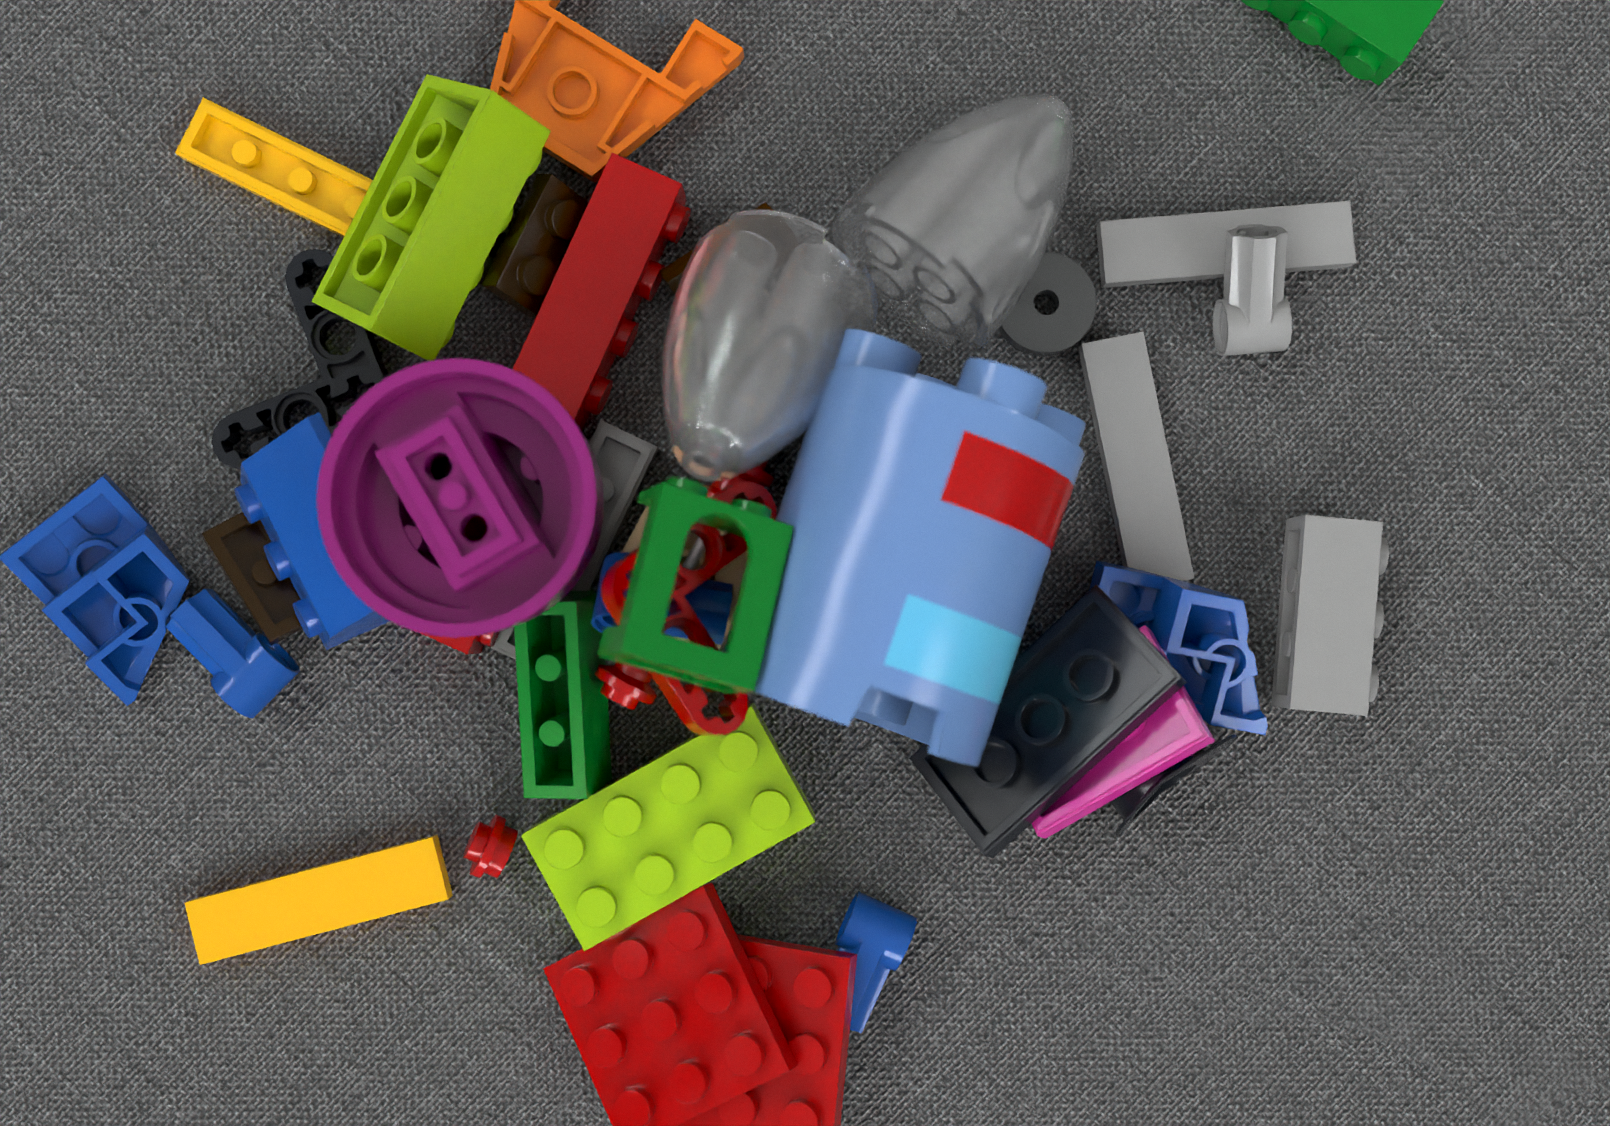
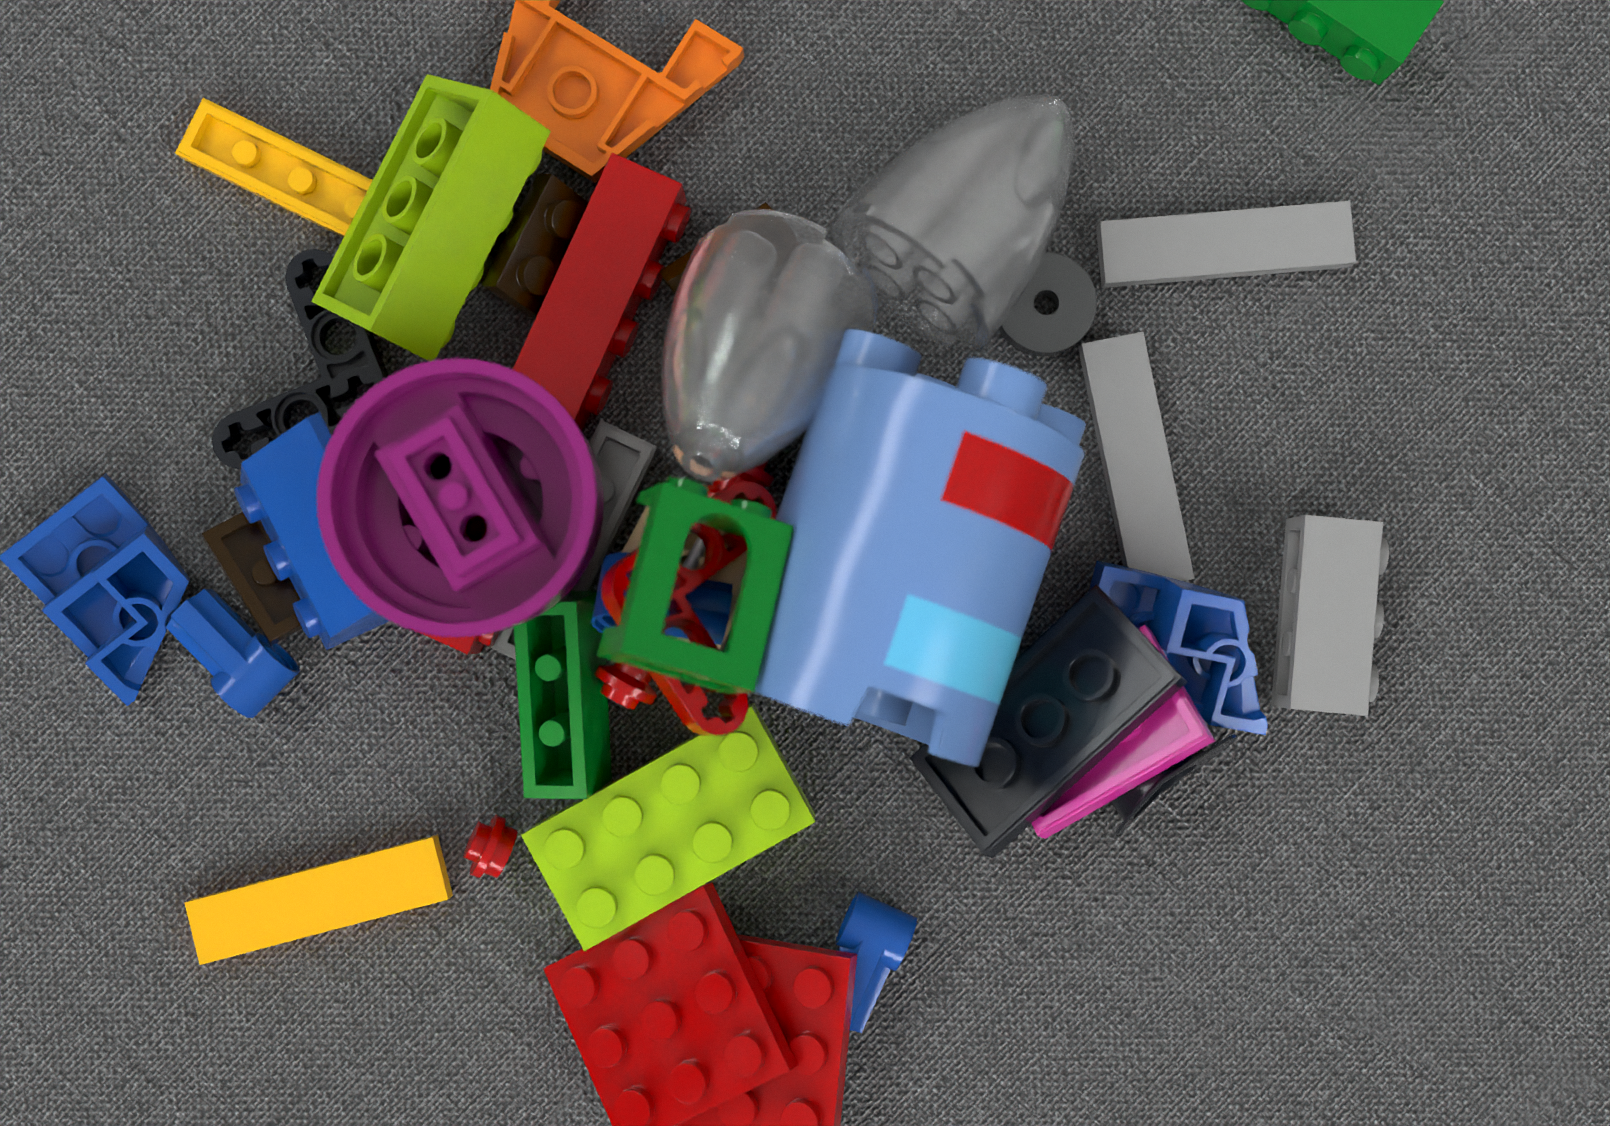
(1253, 307): light grey piece -> none

